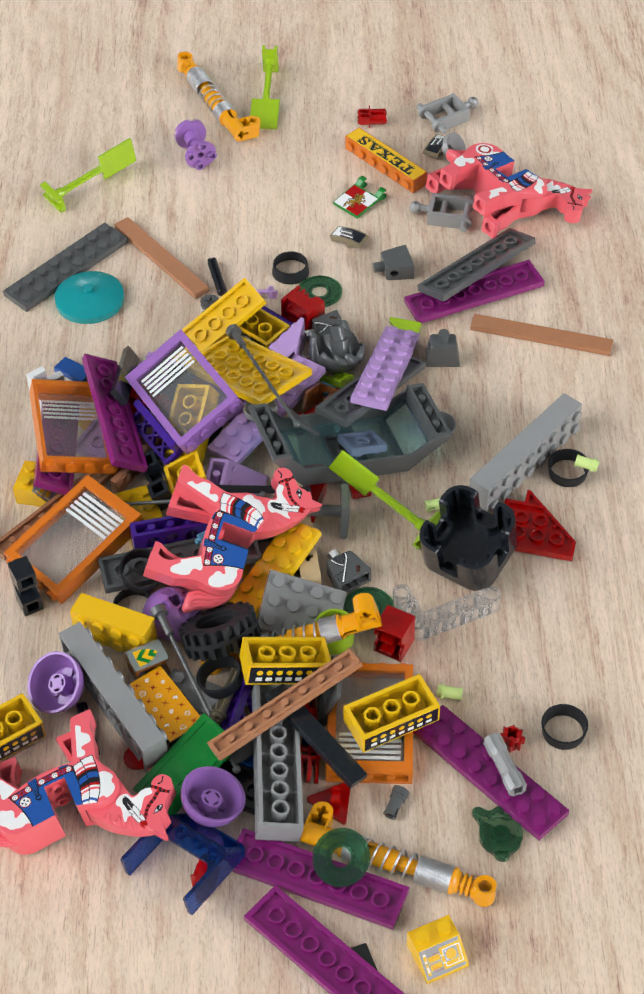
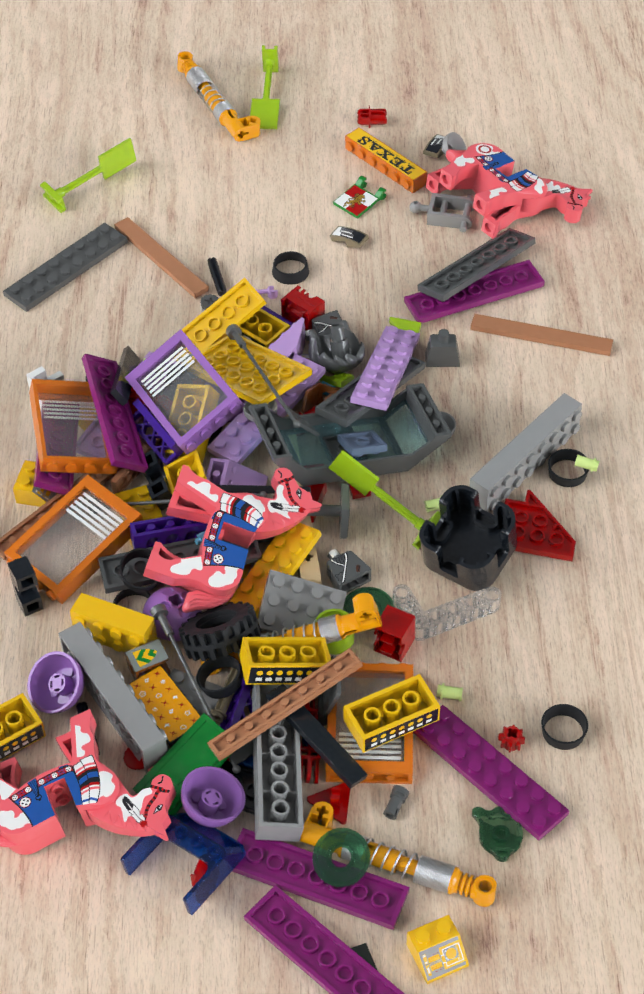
(71, 370): blue tile -> none
(89, 297): teal dish -> none
(192, 136): medium lavender piece -> none
(333, 288): clear green piece -> none
(395, 264): dark grey torso -> none
(446, 104): light grey piece -> none
(511, 776): light grey axle -> none

